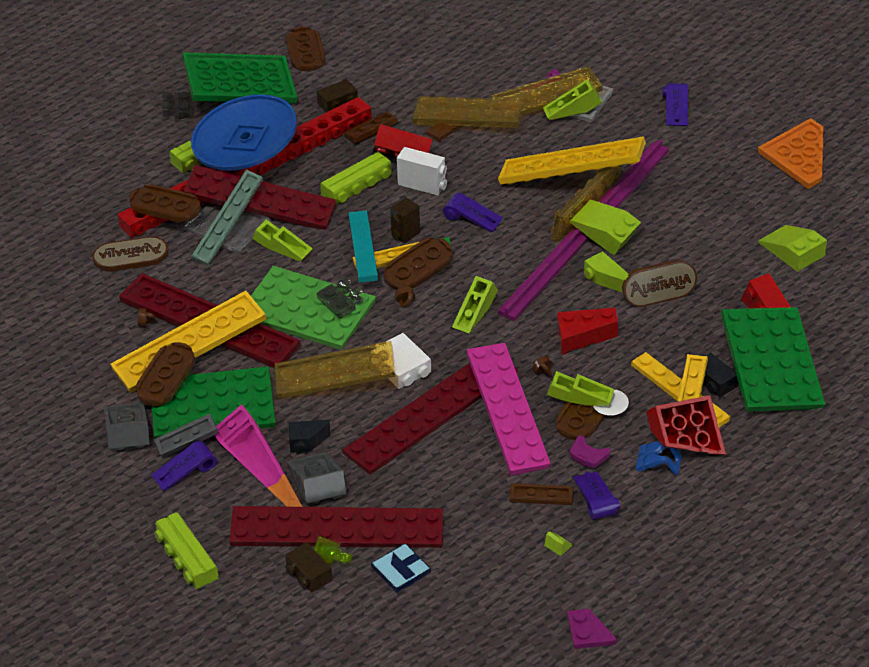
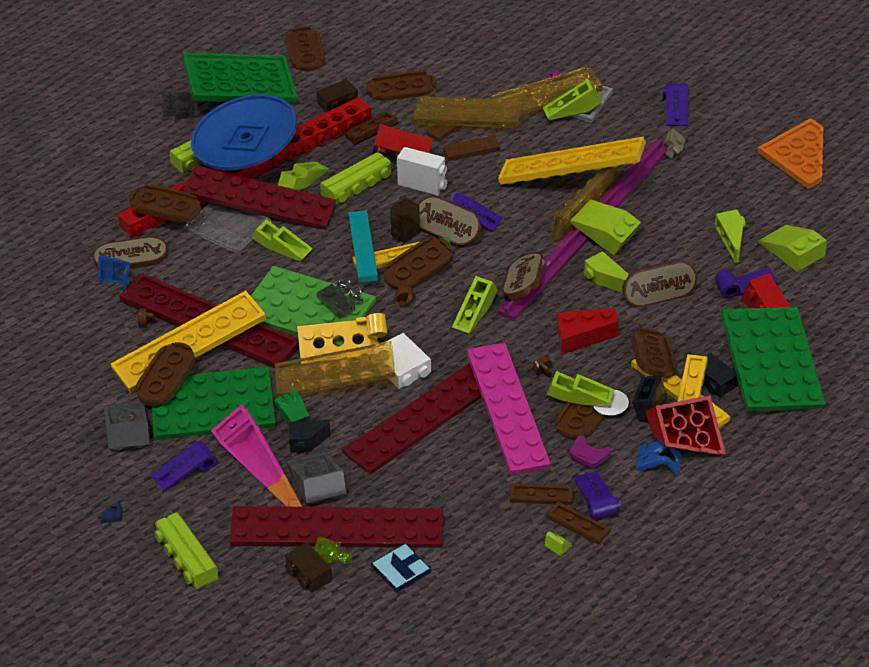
(110, 270): none -> blue piece
(113, 514): none -> dark blue tile
(186, 435): dark grey plate -> none
(227, 218): sand green tile -> none
(291, 407): none -> green hand
(302, 175): none -> lime slope
(367, 327): none -> yellow hinge
(401, 85): none -> reddish brown tile
(449, 220): none -> dark tan tile
(471, 148): none -> reddish brown tile
(523, 276): none -> tile
(578, 523): none -> reddish brown tile
(588, 630): magenta wing -> none
(648, 395): none -> black brick
(653, 353): none -> reddish brown tile
(674, 142): none -> dark tan plate
(730, 228): none -> lime slope
(735, 286): none -> dark purple door

